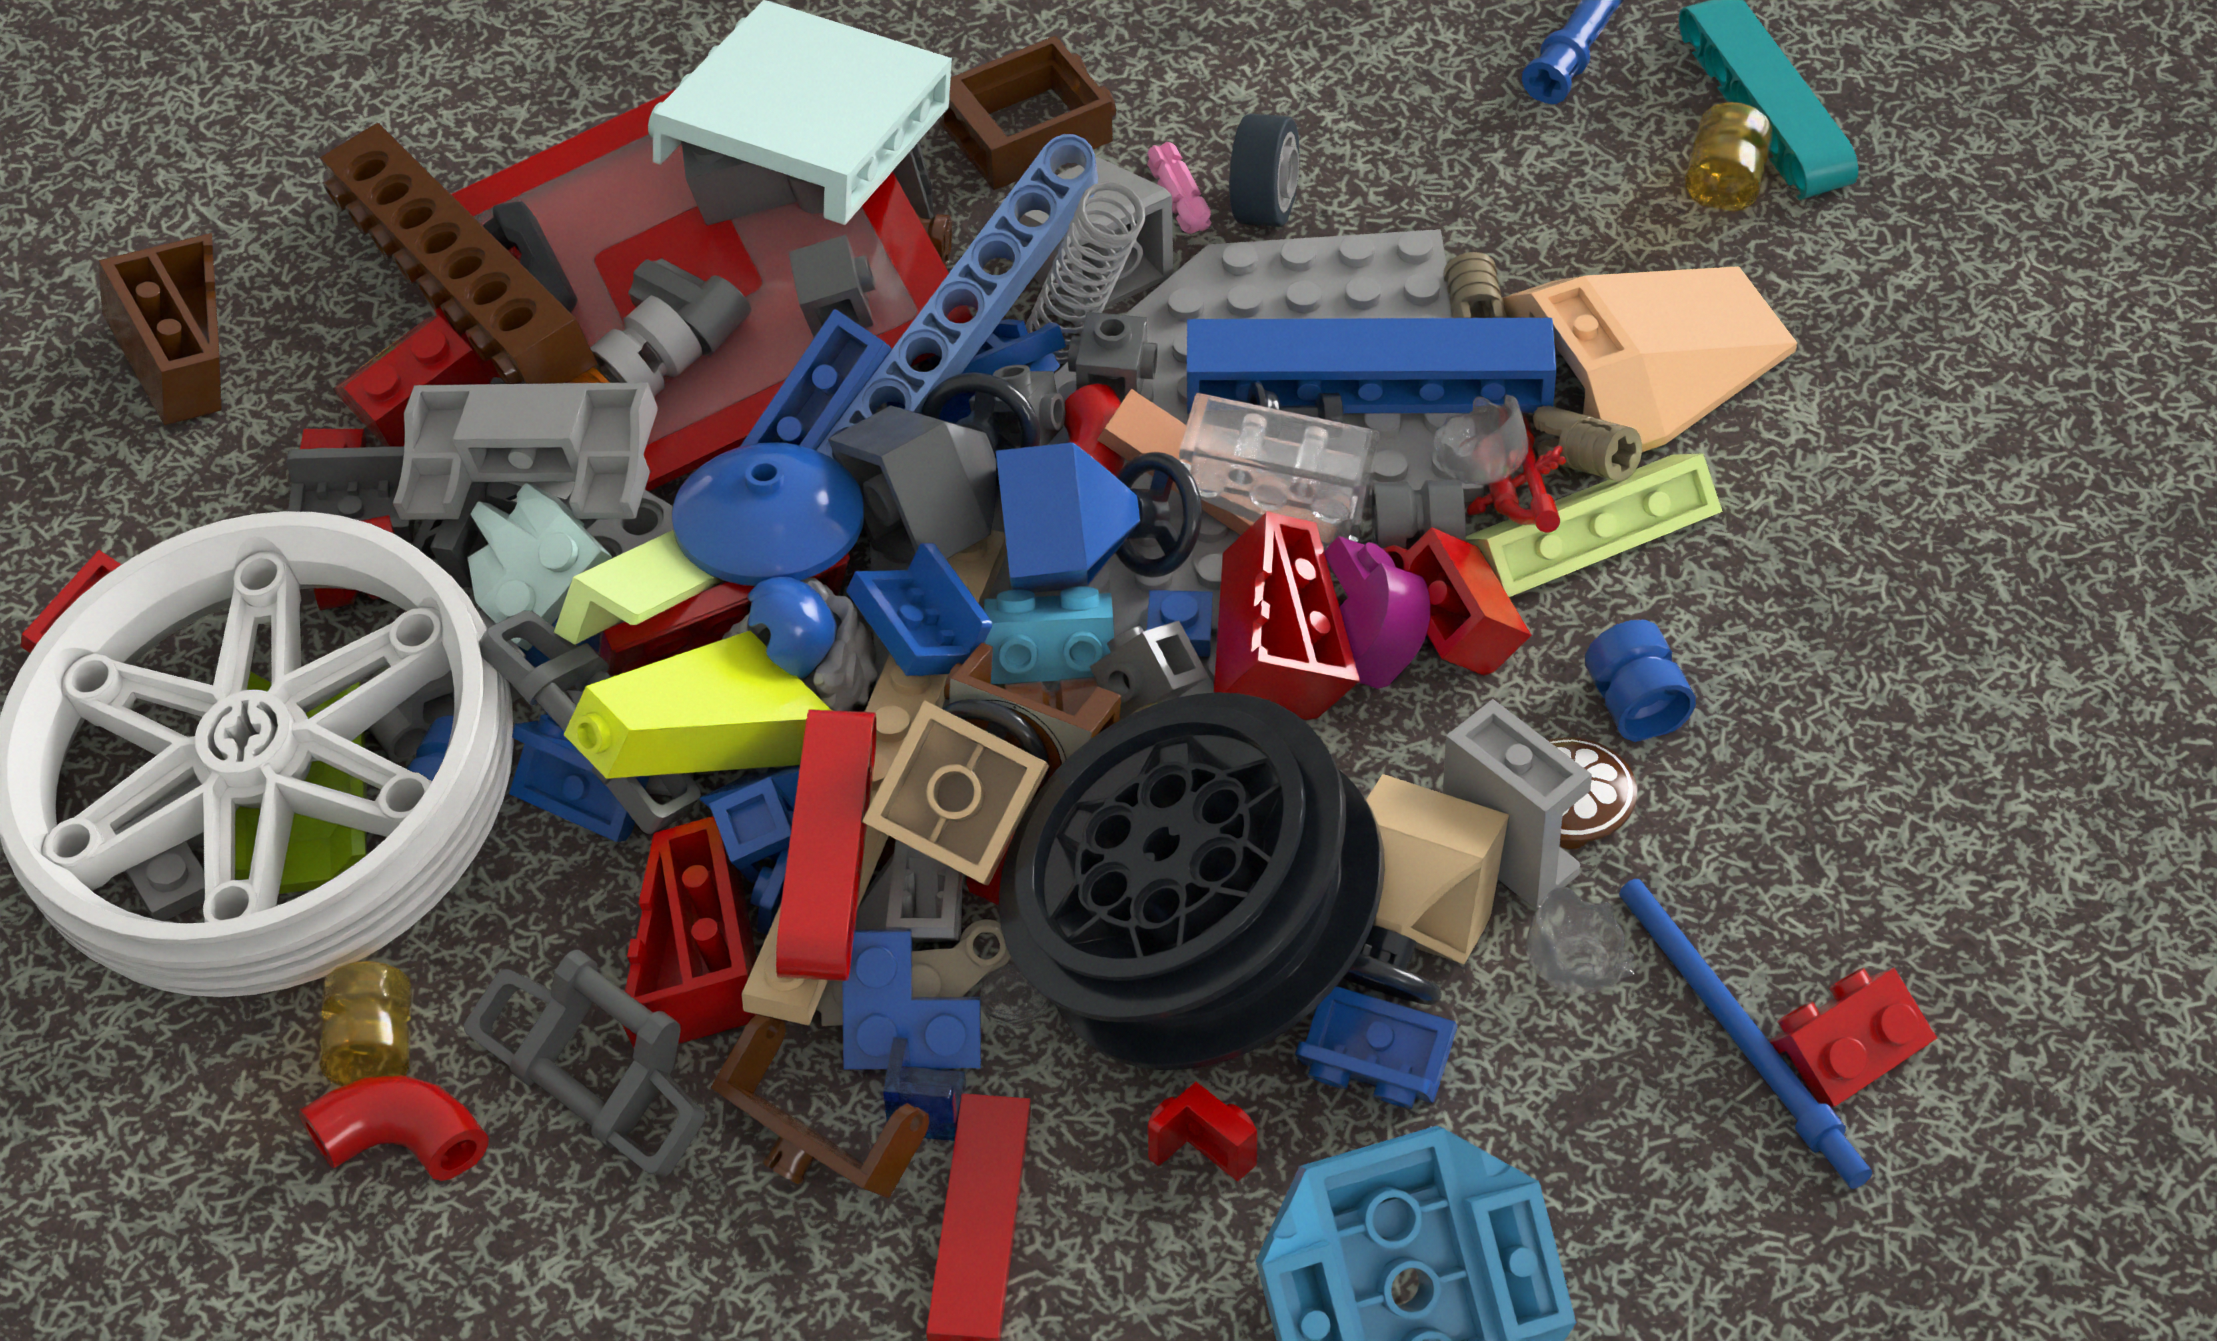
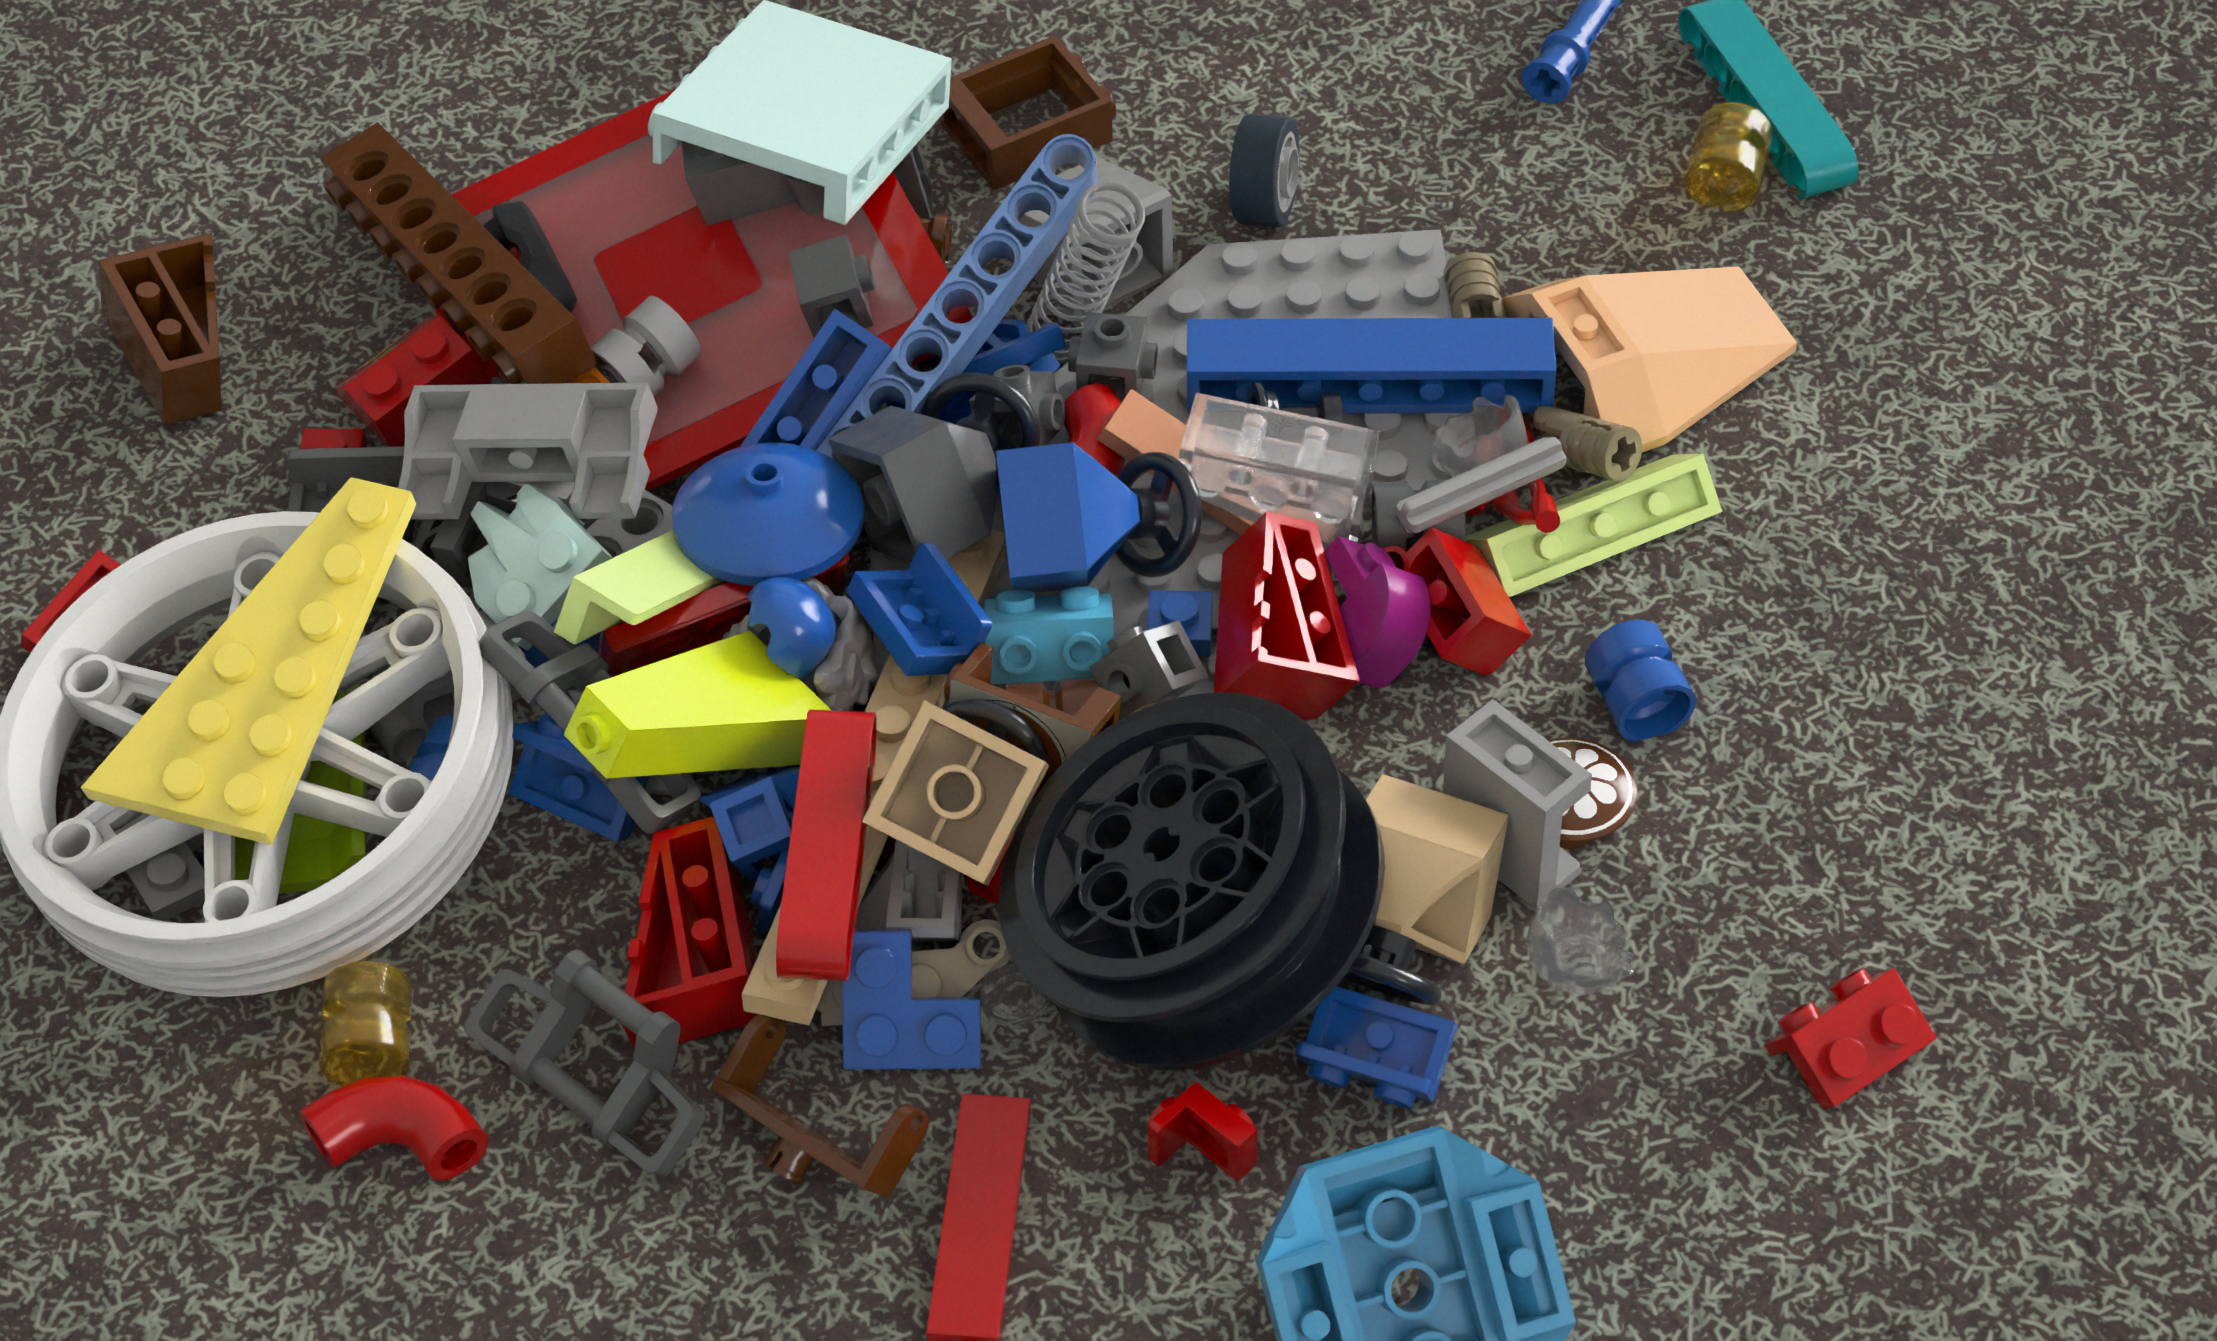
(250, 704): none -> light yellow wing
(708, 307): dark grey piece -> none
(931, 1090): clear blue panel -> none
(1176, 178): bright pink axle -> none
(1480, 484): none -> light grey axle
(1815, 1122): blue bar -> none

